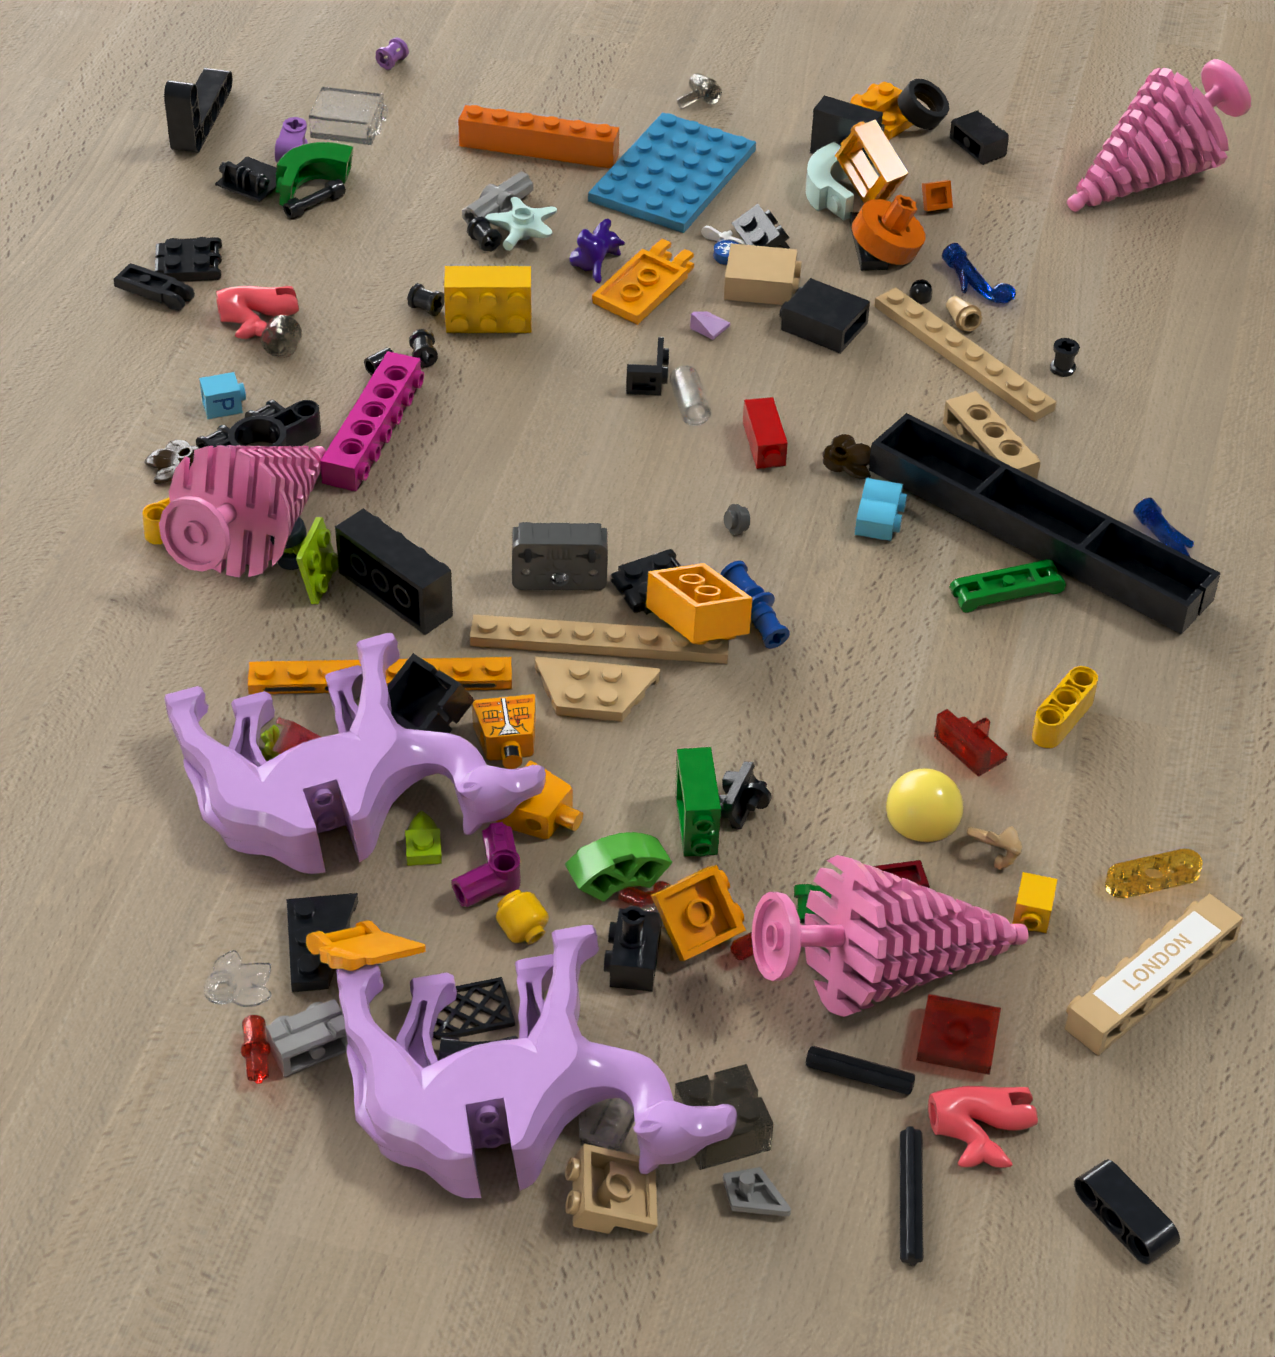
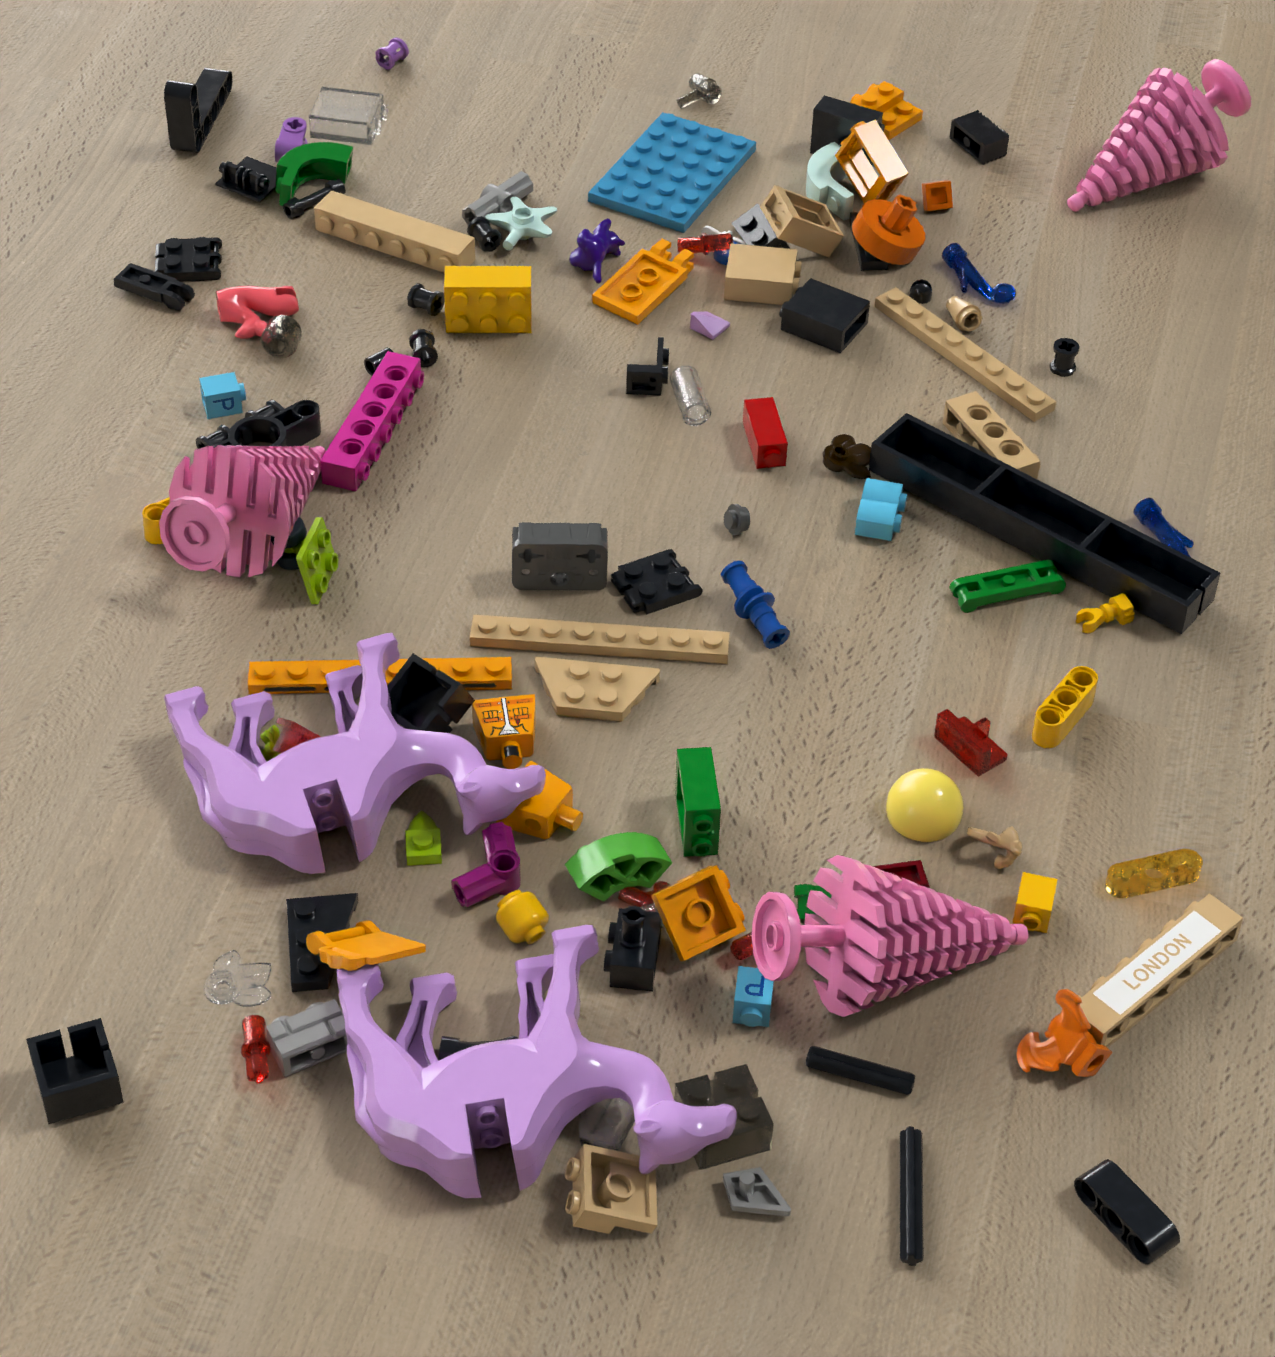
(77, 1082): none -> black piece
(168, 459): plate -> none
(393, 232): none -> tan brick
(394, 571): black brick -> none
(482, 1027): black window -> none
(538, 136): orange brick -> none
(699, 603): light orange brick -> none
(705, 243): none -> clear red axle
(743, 795): black hips -> none
(752, 998): none -> medium azure brick
(801, 221): none -> tan window
(915, 111): black tyre -> none
(958, 1034): clear red plate -> none
(999, 1107): coral piece -> none
(1067, 1042): none -> orange animal
(1118, 607): none -> yellow piece

